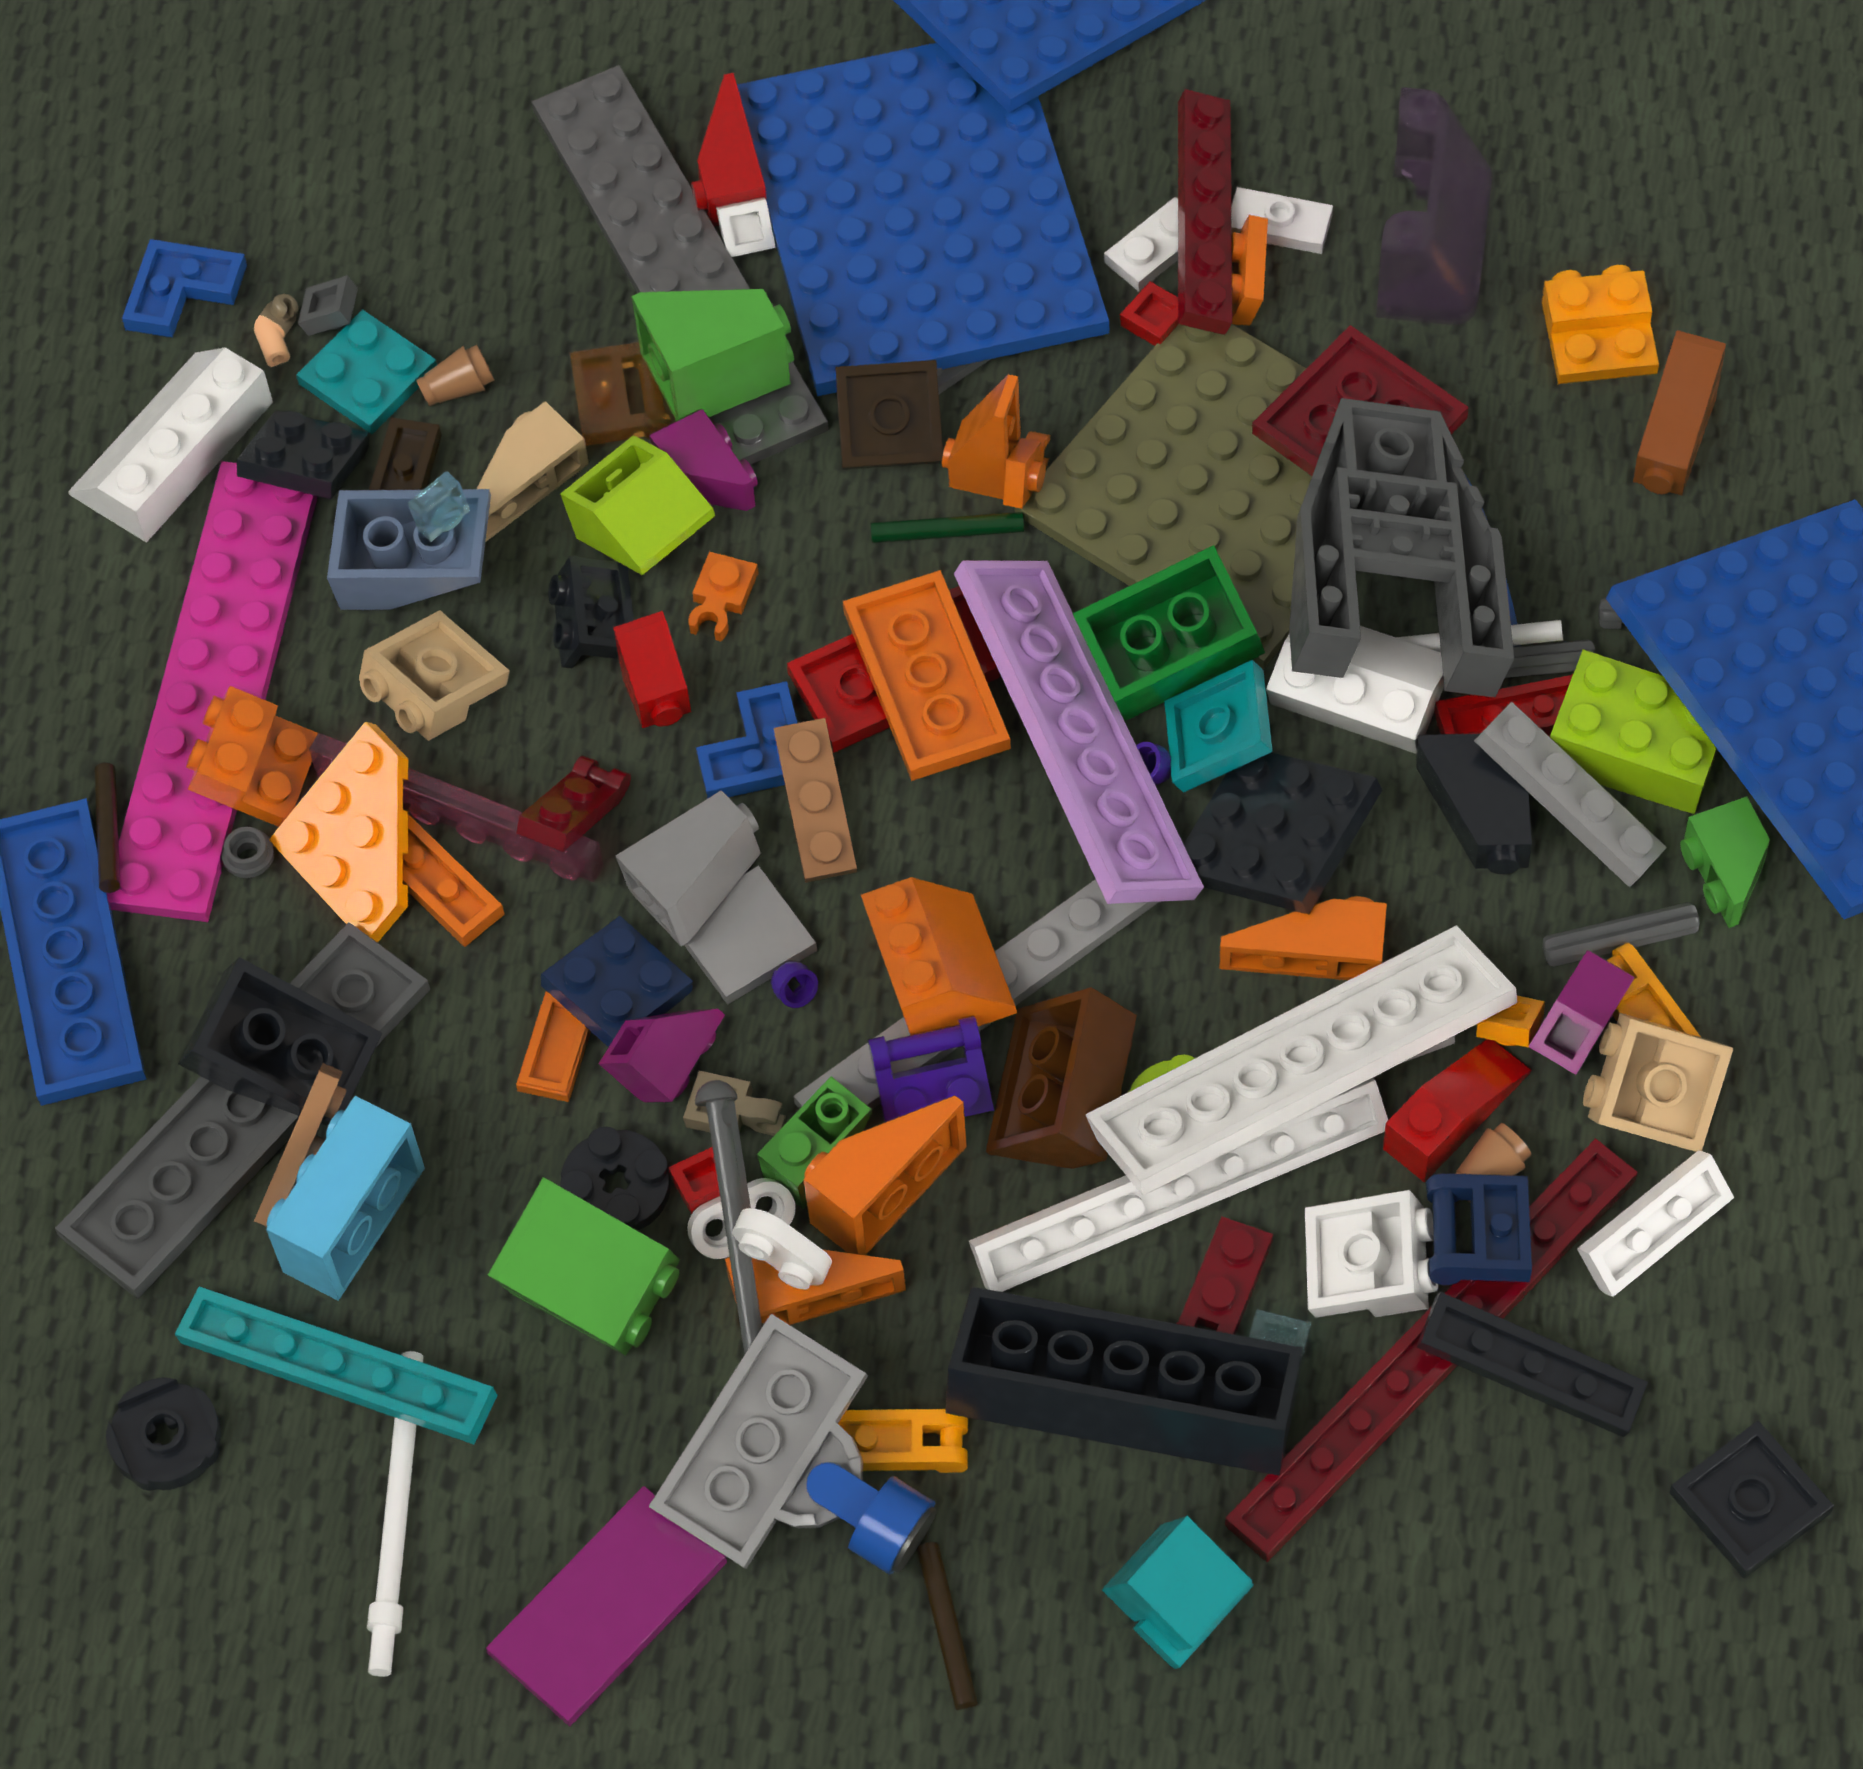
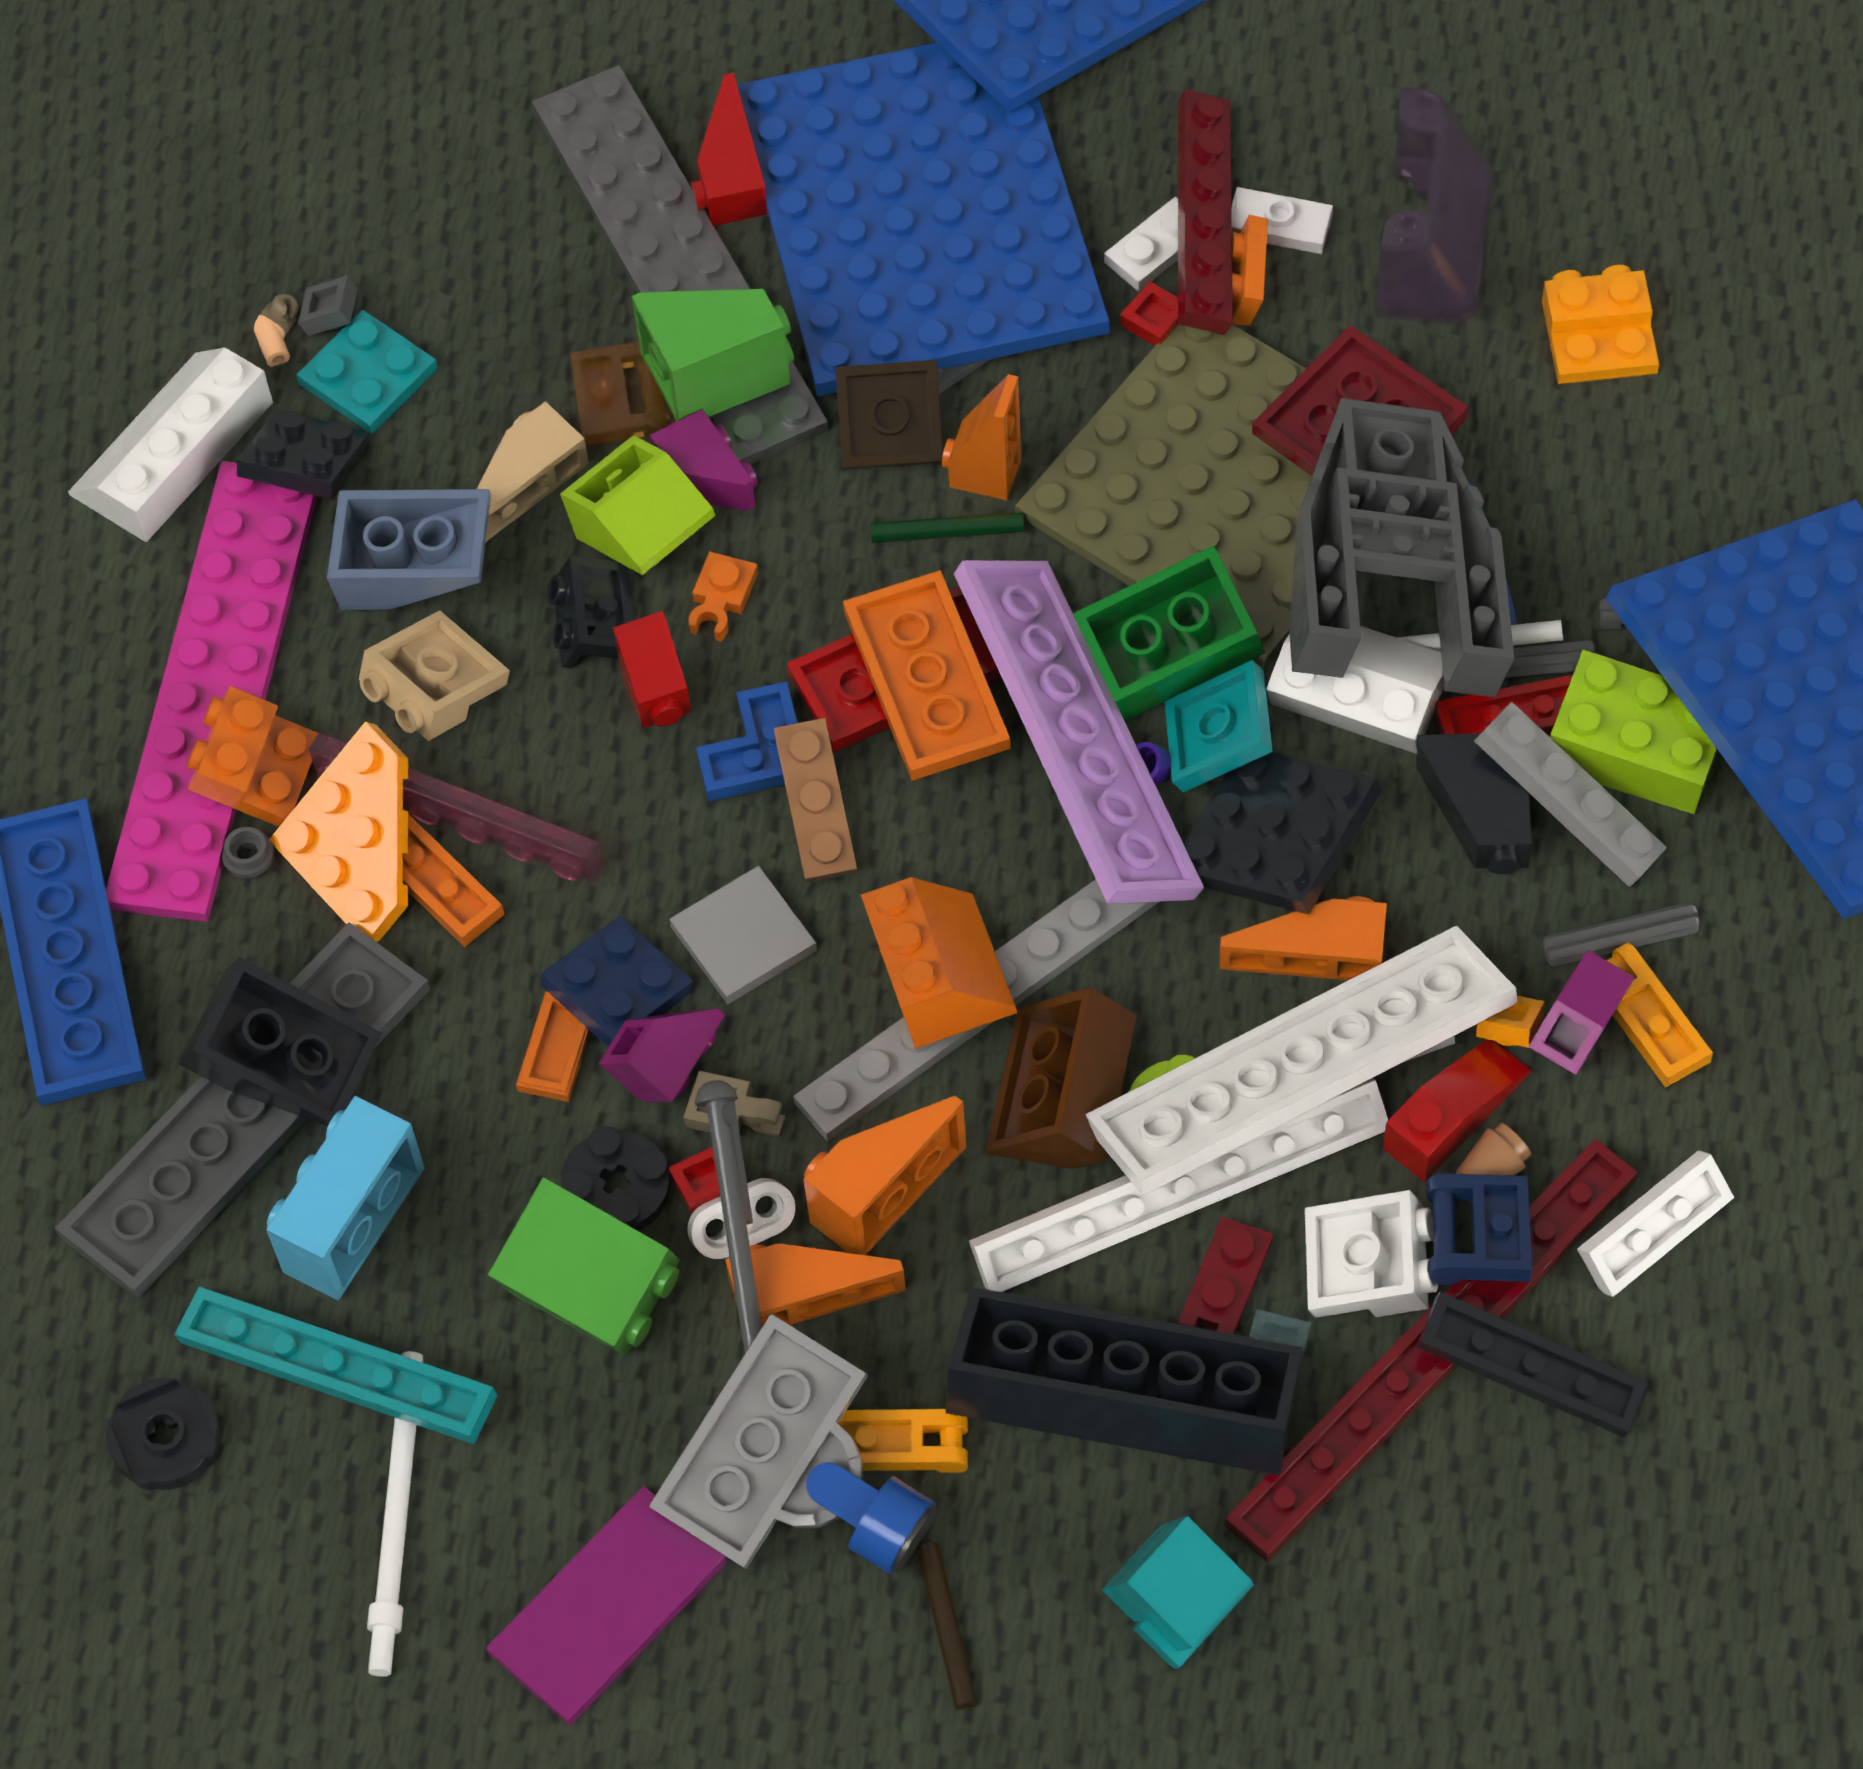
(107, 827): dark brown bar -> none
(179, 272): blue plate -> none
(322, 1101): medium nougat plate -> none
(406, 455): dark brown plate -> none
(439, 506): clear light blue plate -> none
(456, 376): medium nougat cone -> none
(573, 804): dark red plate -> none
(691, 864): light grey slope -> none
(746, 227): white plate -> none
(782, 1247): white plate -> none
(803, 975): dark purple hinge -> none
(816, 1127): bright green slope -> none
(923, 1086): dark purple plate -> none
(1025, 469): orange plate -> none
(1657, 1082): tan plate -> none
(1679, 413): dark orange slope -> none
(1729, 852): bright green slope -> none
(1751, 1499): black plate -> none

